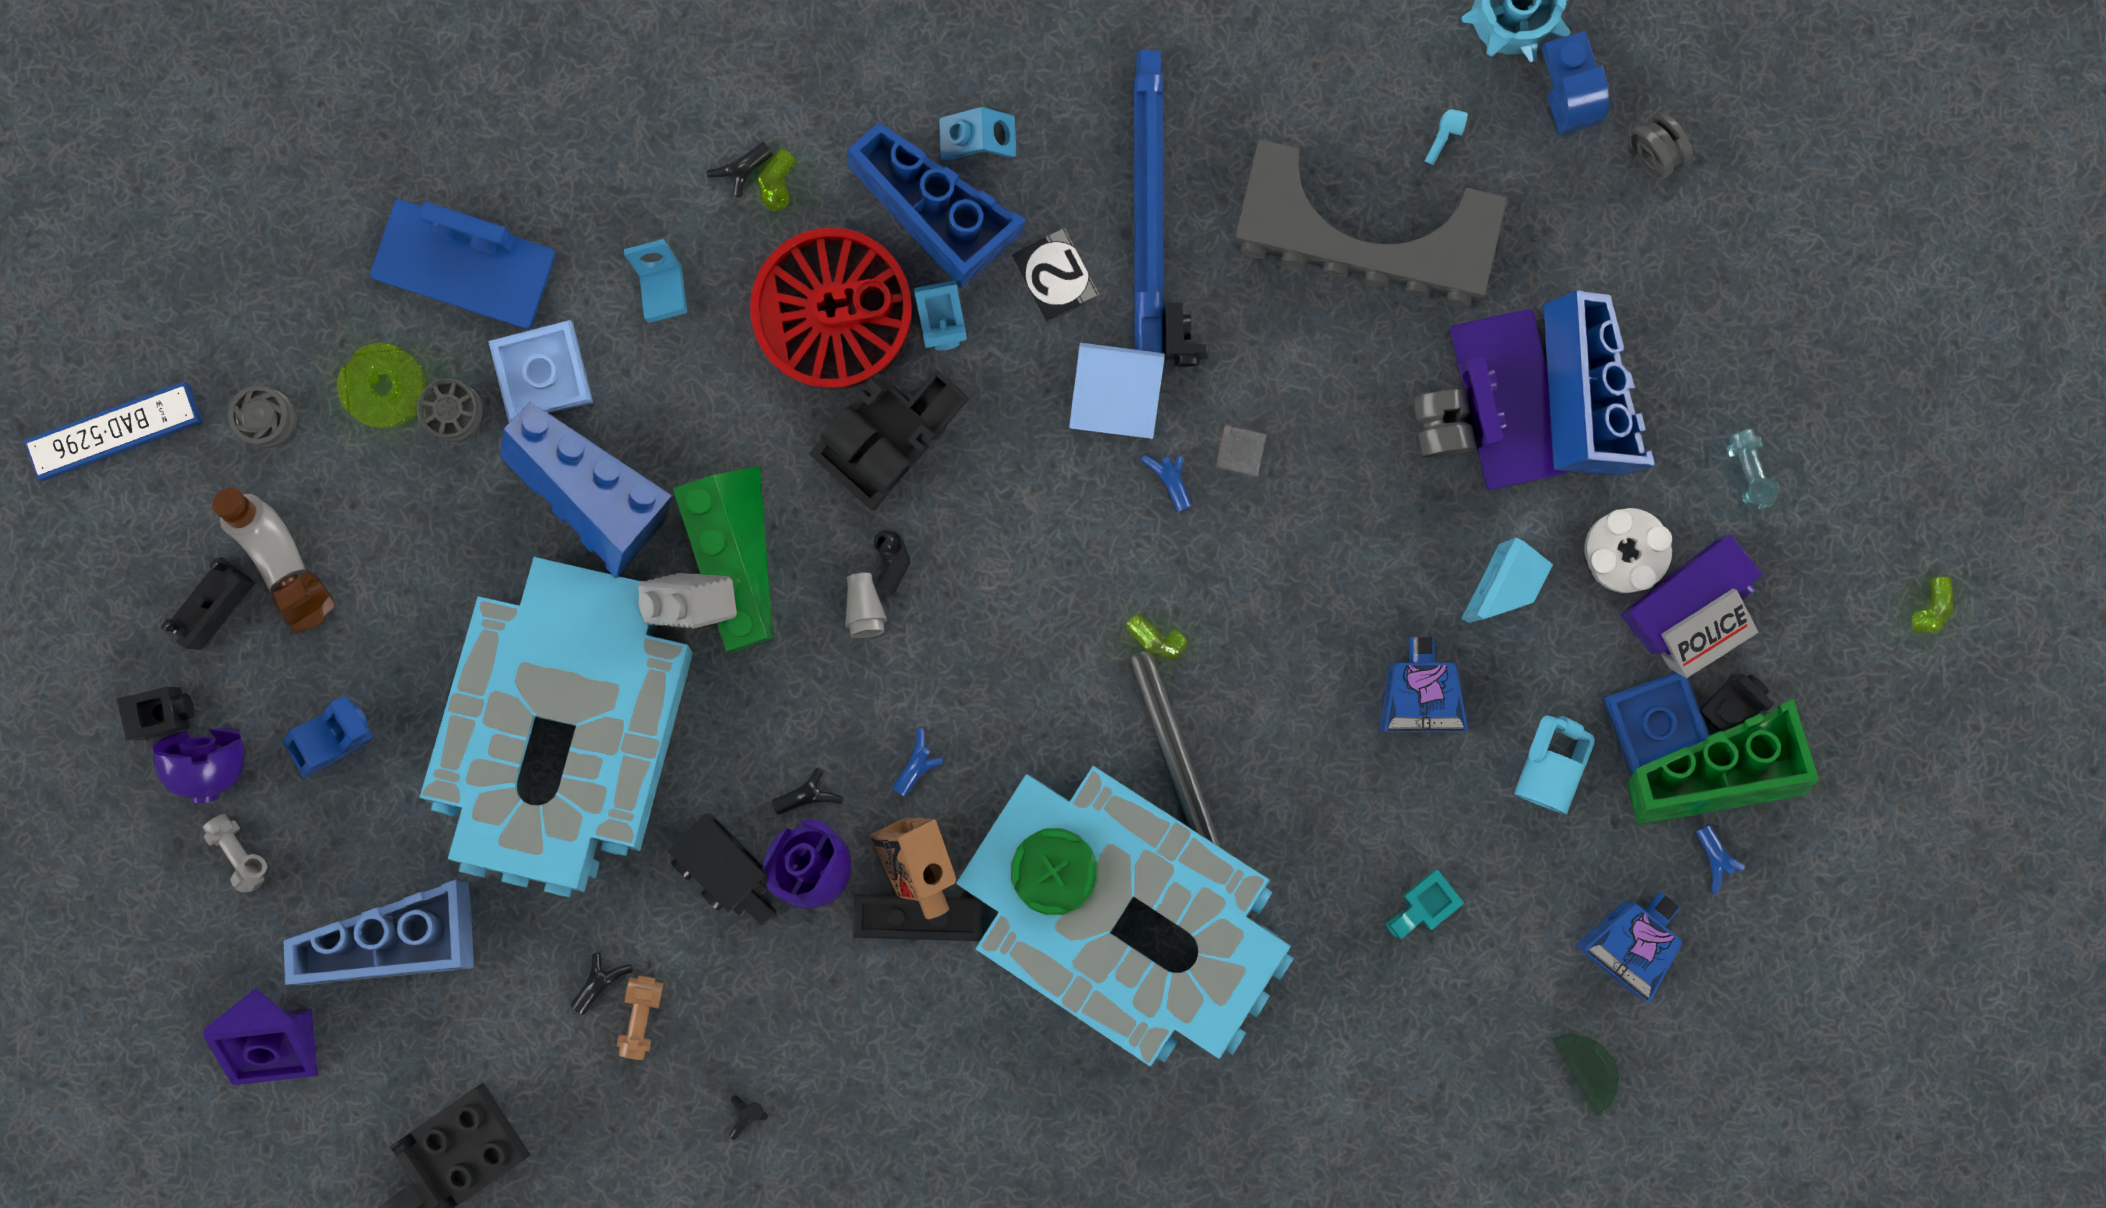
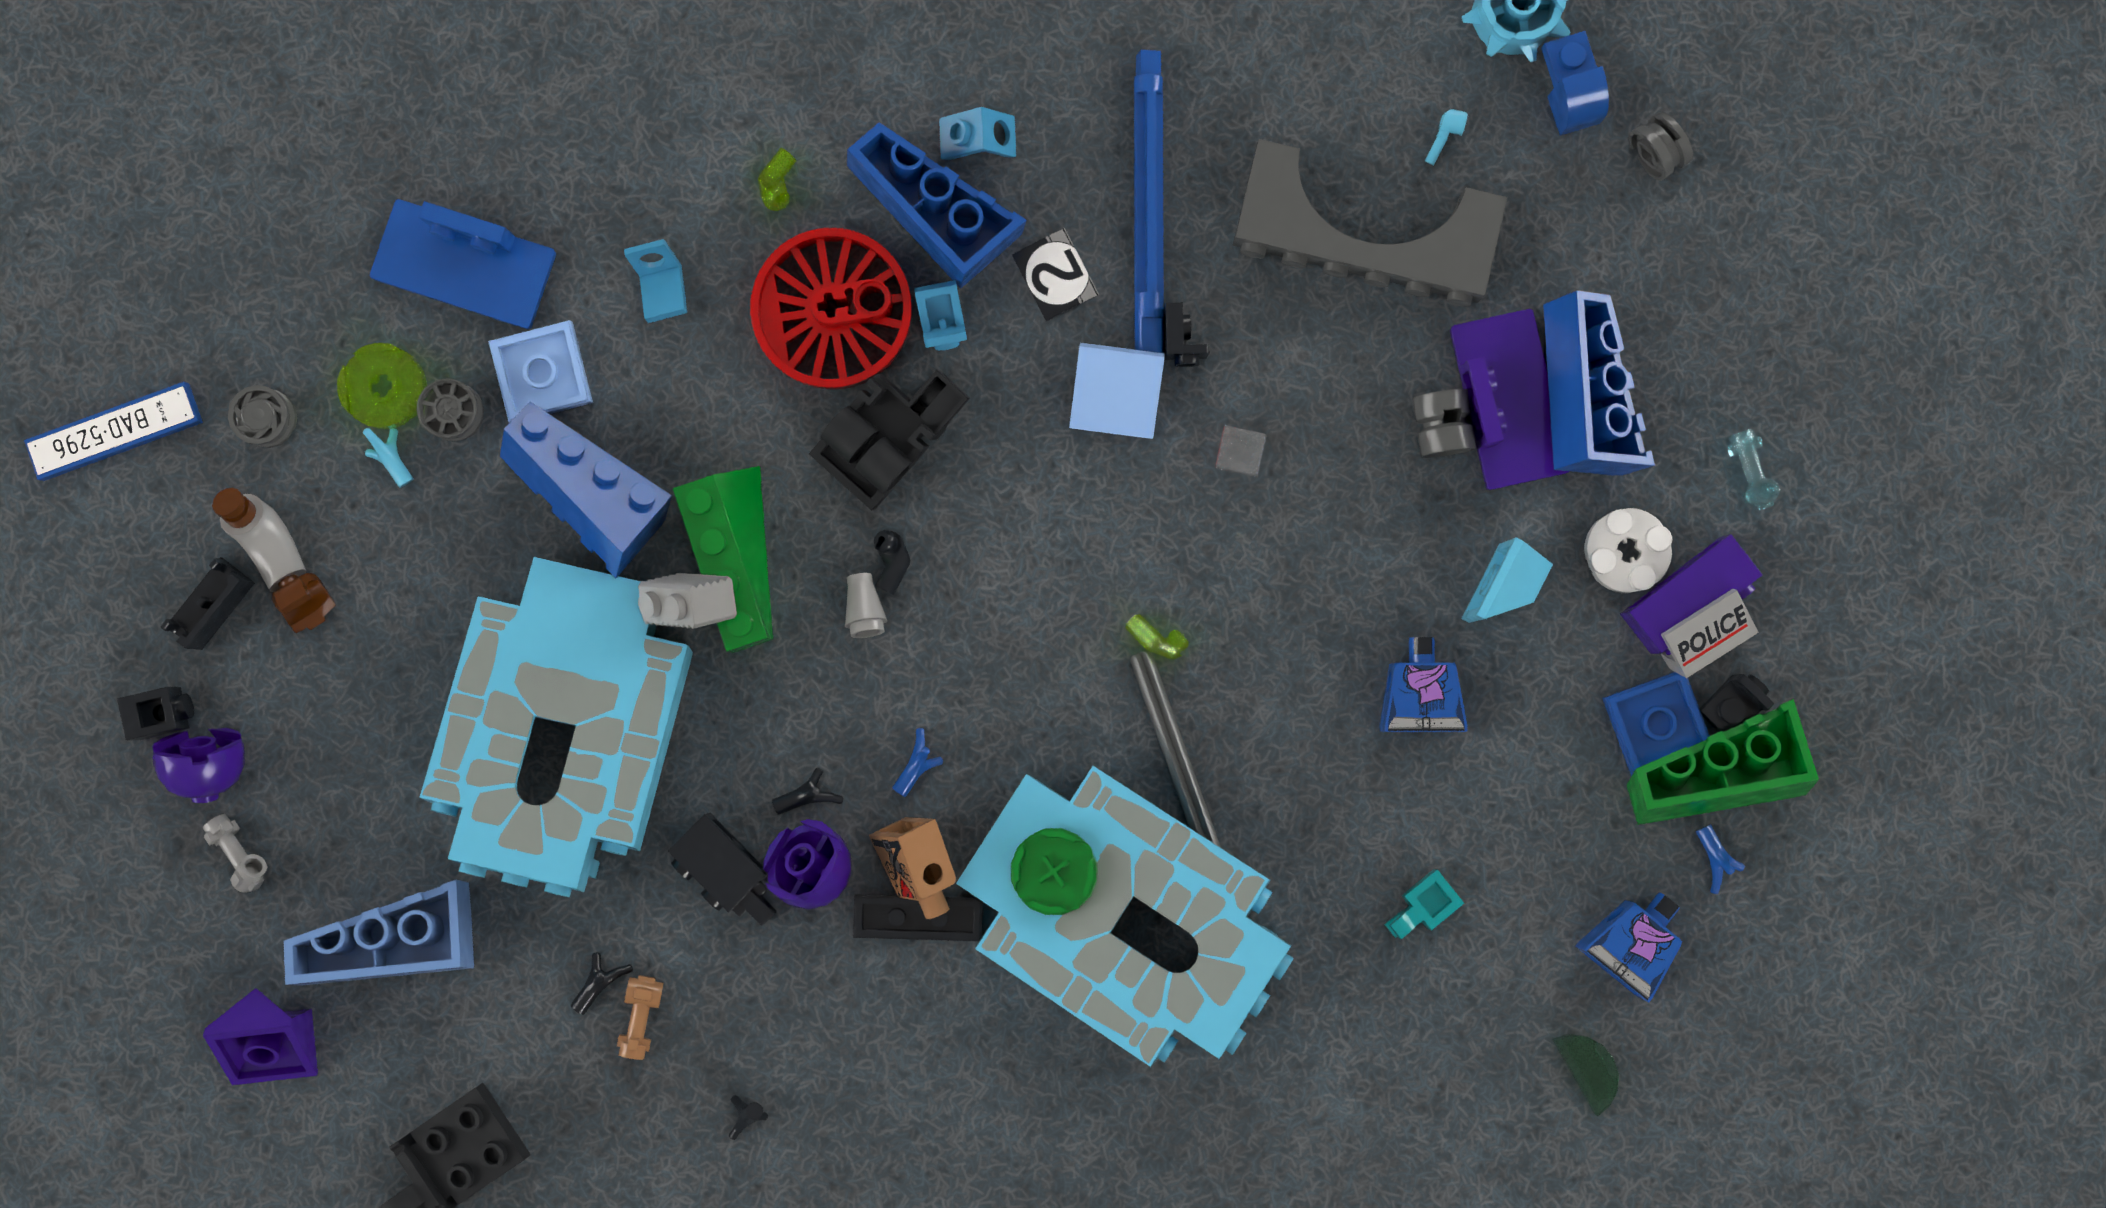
(327, 737): blue brick -> none
(388, 455): none -> medium azure bar
(742, 167): black bar -> none
(1172, 478): blue bar -> none
(1551, 777): medium azure piece -> none
(1940, 608): clear neon green arm -> none

